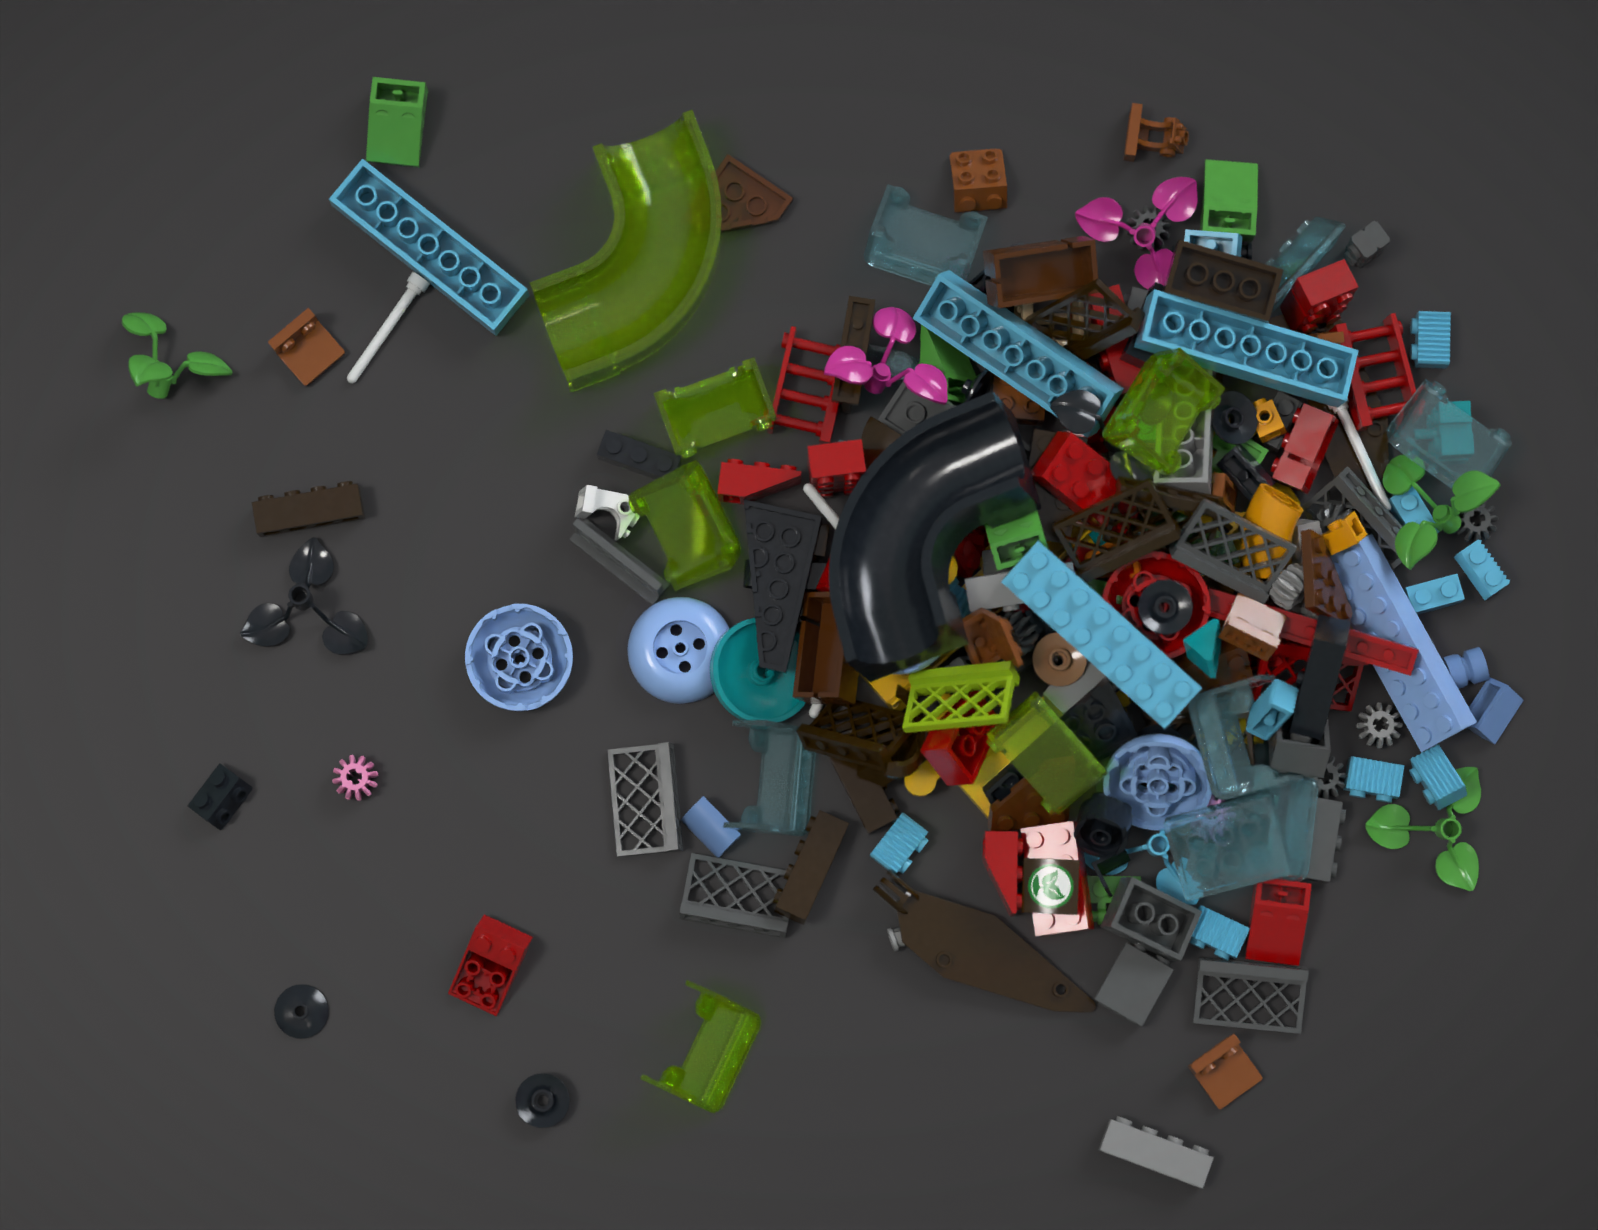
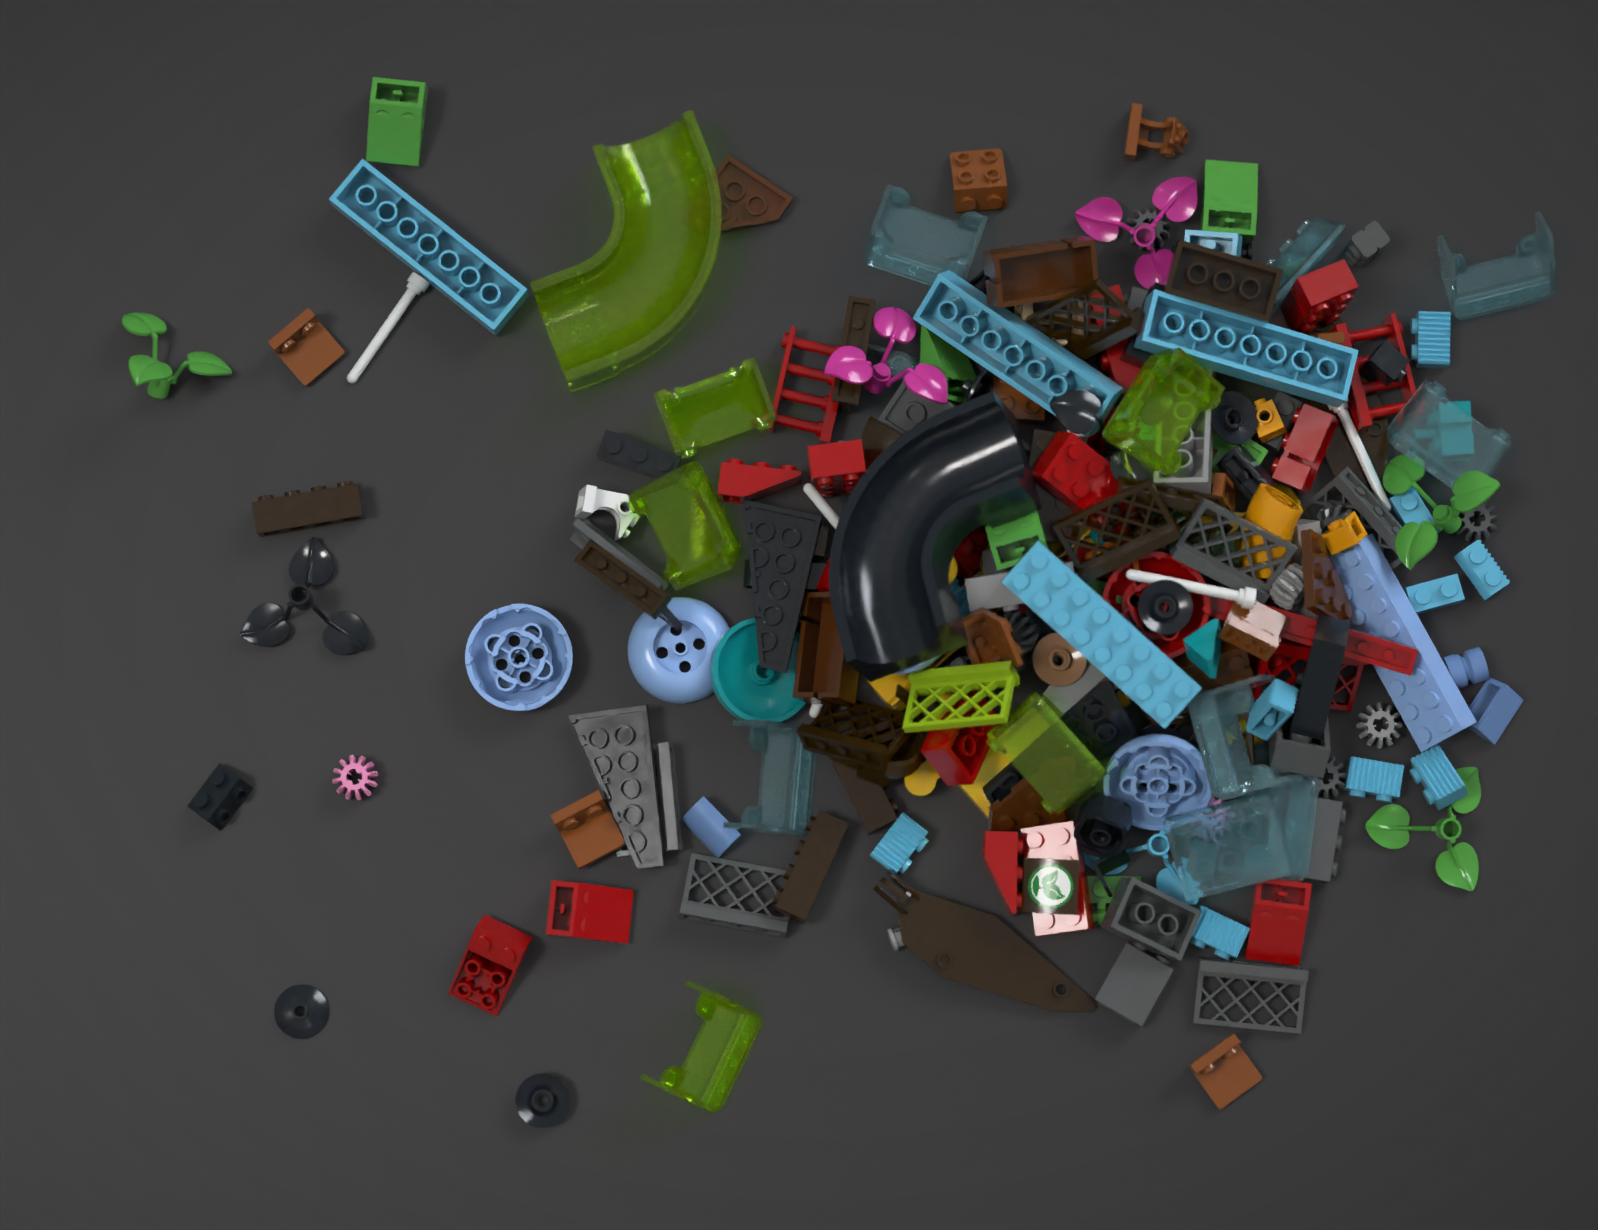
(588, 829): none -> dark orange bracket
(589, 912): none -> red slope
(624, 766): none -> wing
(626, 583): none -> dark brown fence
(1155, 1153): light grey brick -> none
(1244, 597): none -> white piece
(1386, 364): none -> black brick
(1502, 281): none -> clear light blue windscreen

